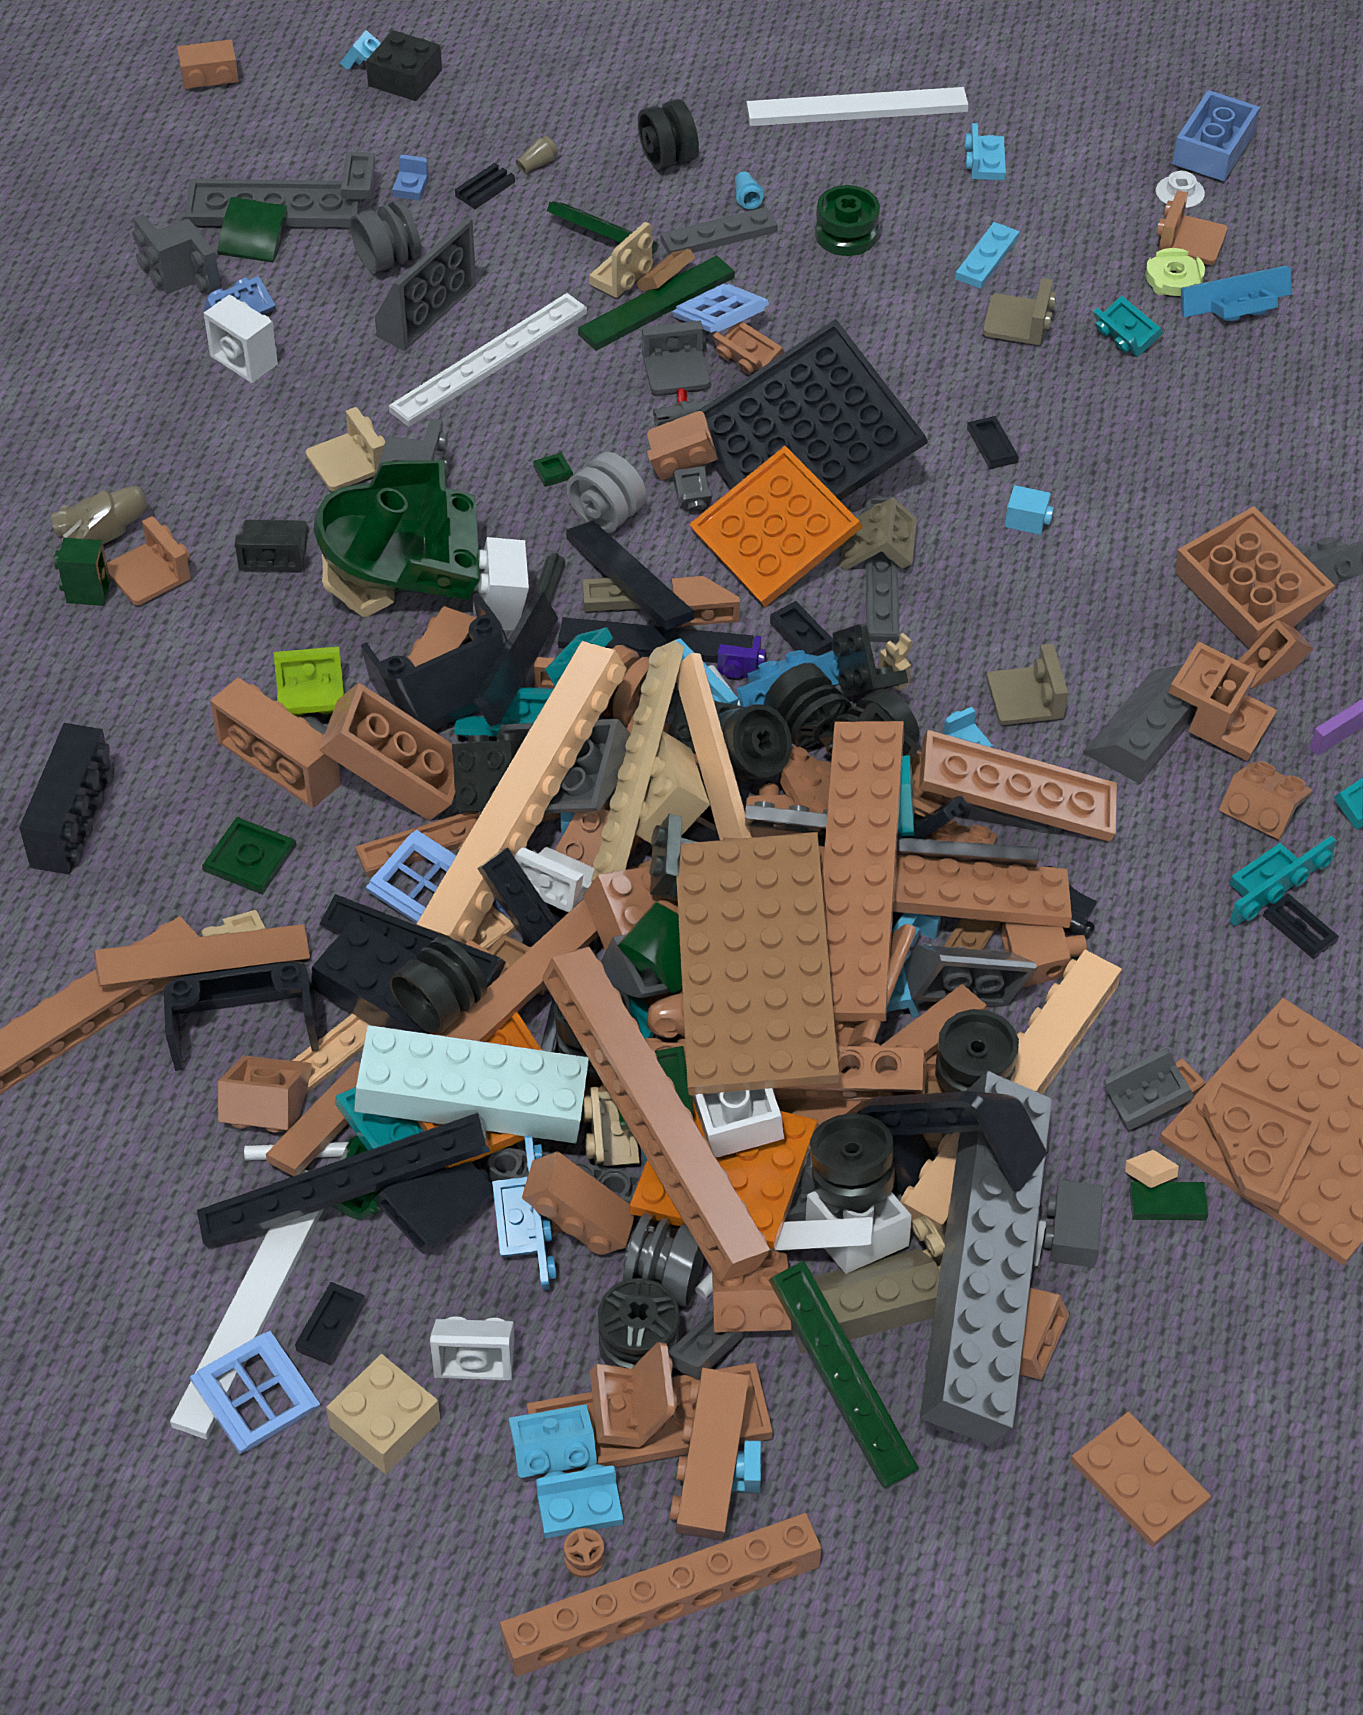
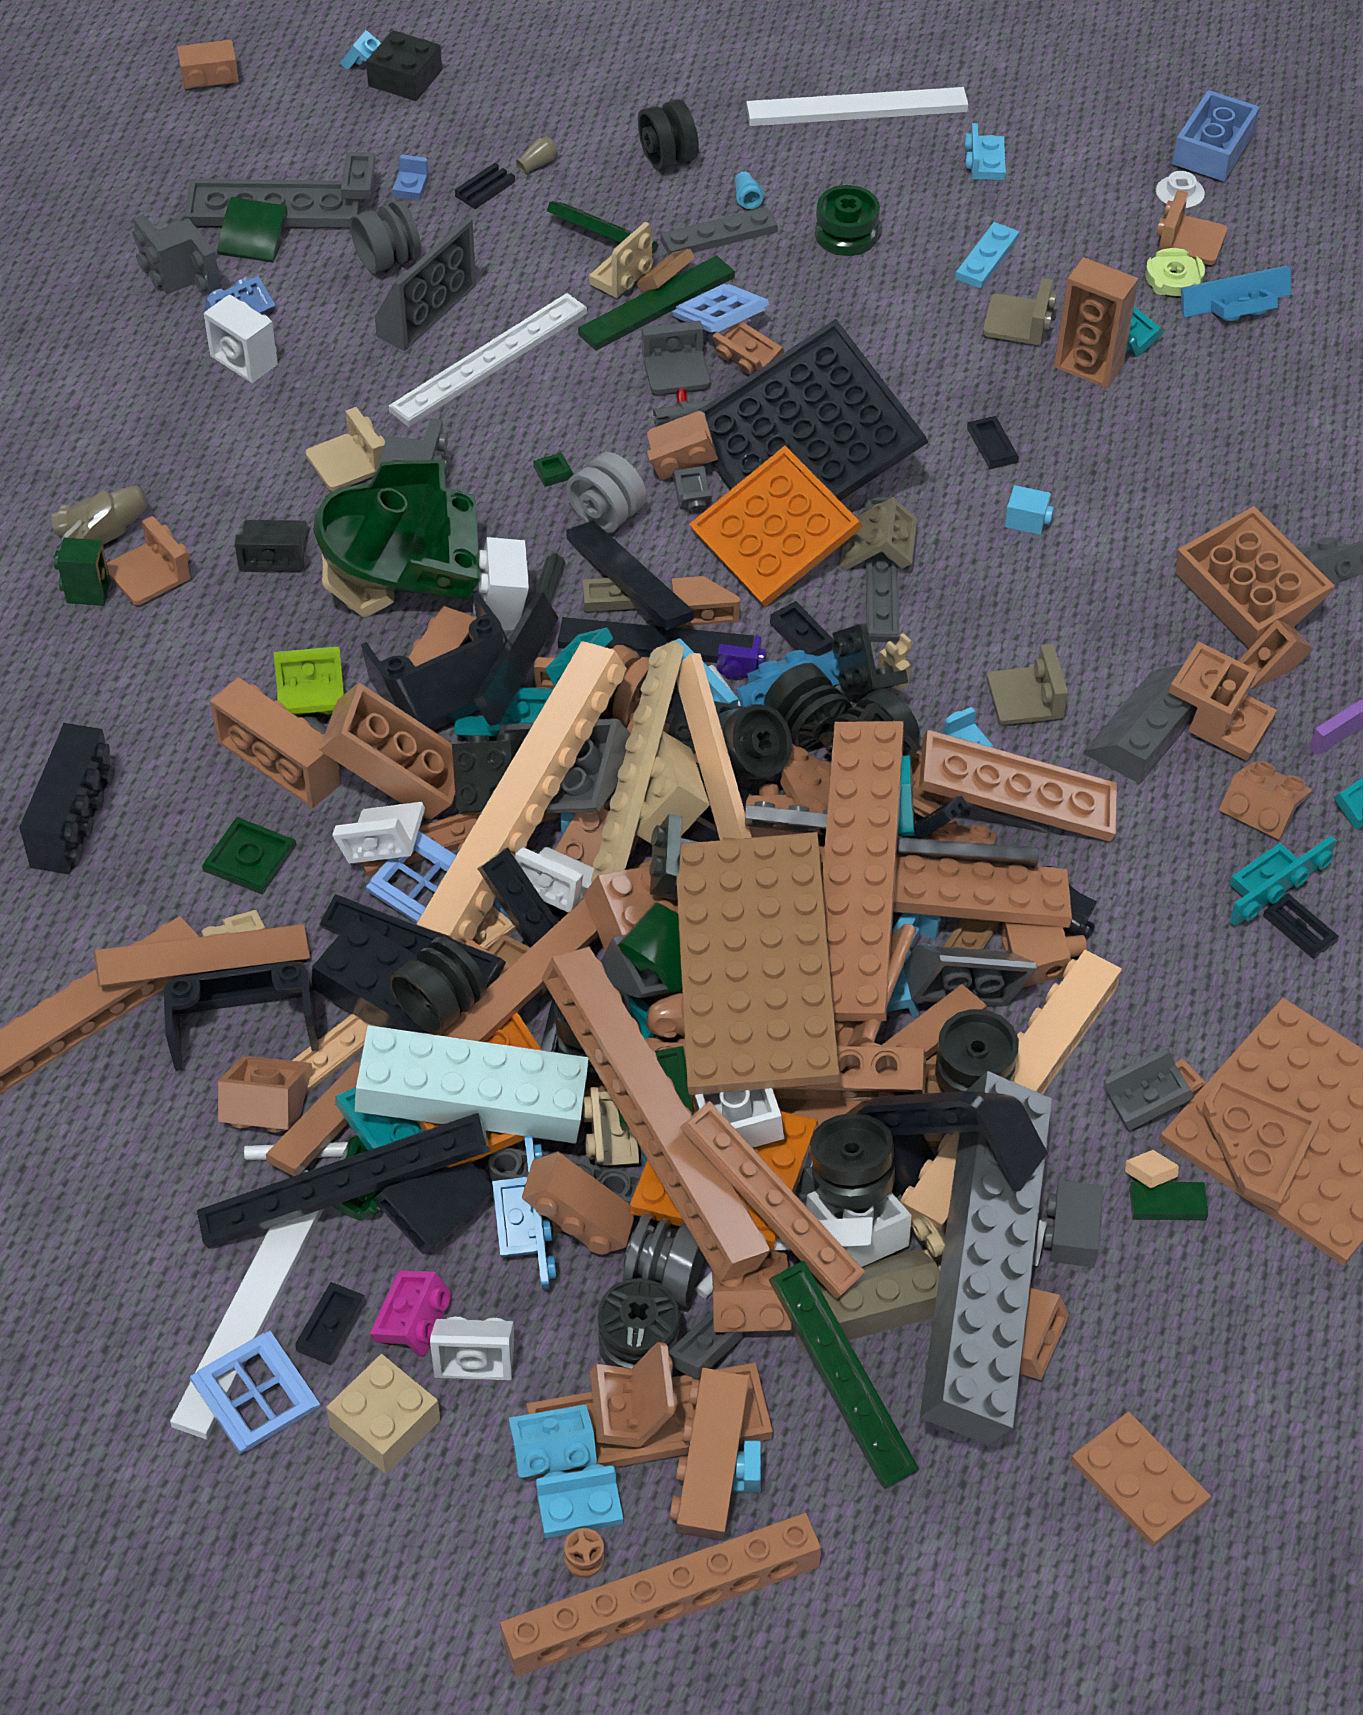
(380, 833): none -> white bracket
(411, 1310): none -> dark pink bracket
(772, 1199): none -> nougat tile
(1095, 322): none -> nougat brick

